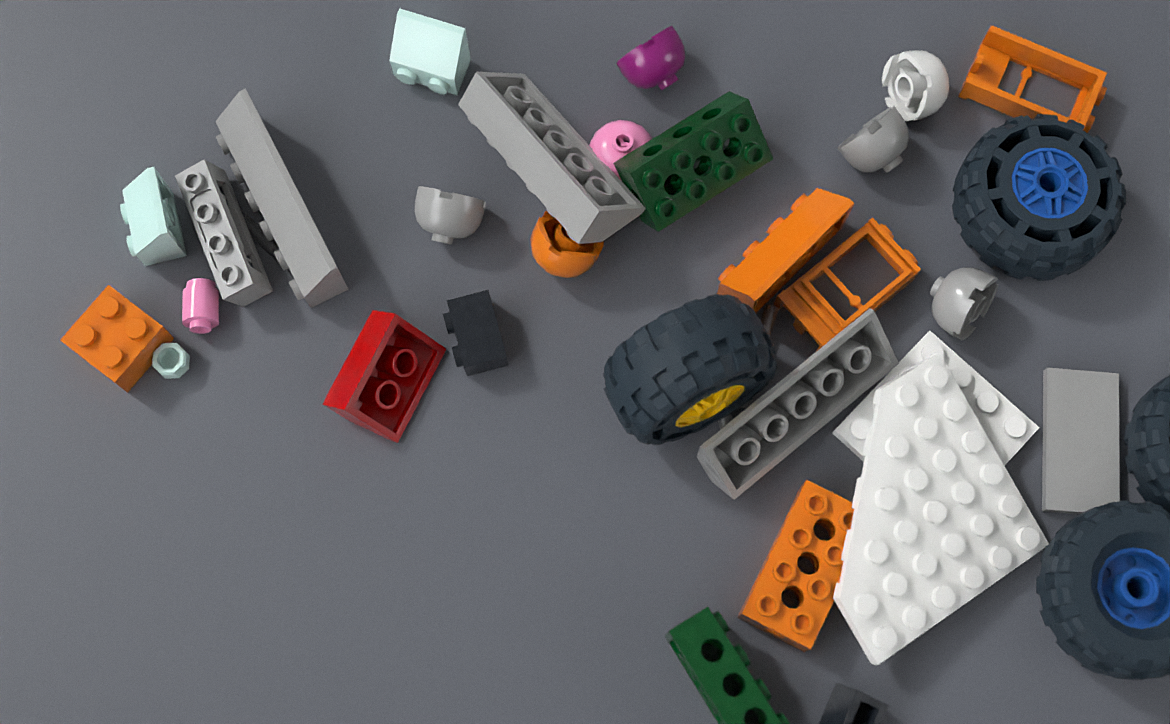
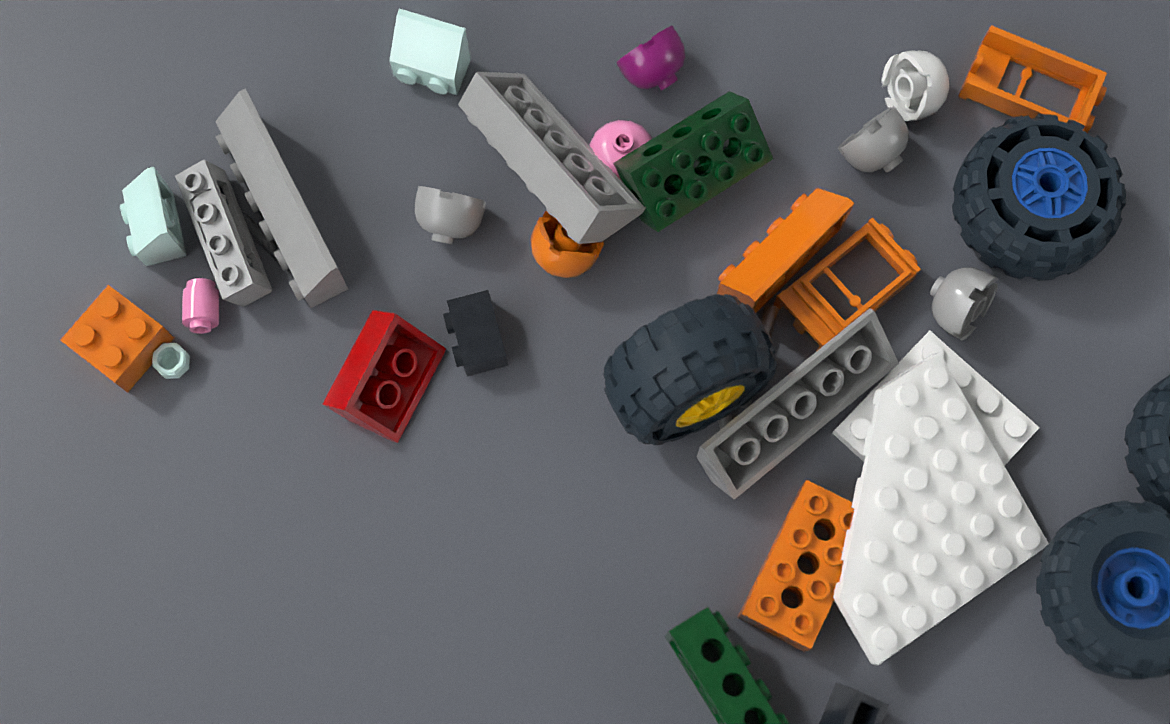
(1080, 440): light grey tile -> none

